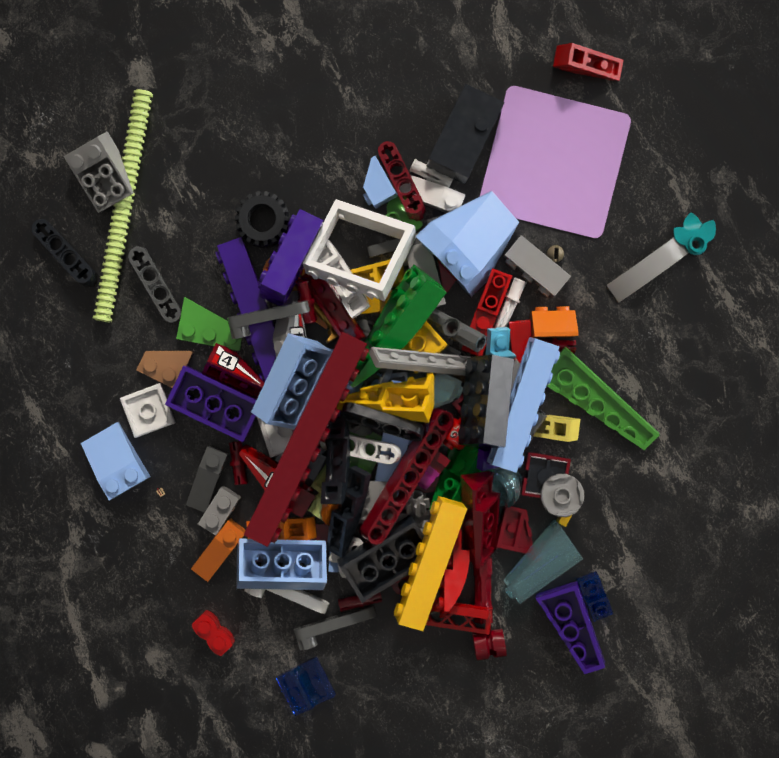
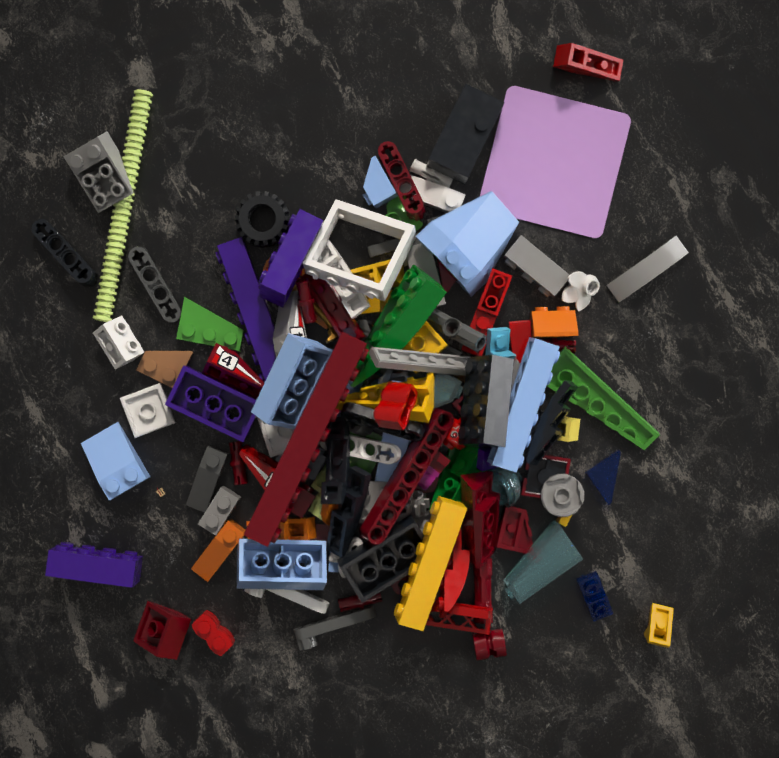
(94, 565): none -> dark purple brick
(118, 342): none -> white brick
(162, 630): none -> dark red slope
(240, 323): dark grey beam -> none
(305, 686): clear blue slope -> none
(395, 405): none -> red brick
(510, 303): white axle -> none
(547, 430): none -> black slope
(550, 253): dark tan hinge -> none
(571, 619): dark purple wedge -> none
(580, 289): none -> white plate
(604, 475): none -> clear blue tile
(659, 625): none -> yellow slope
(695, 231): teal plate -> none

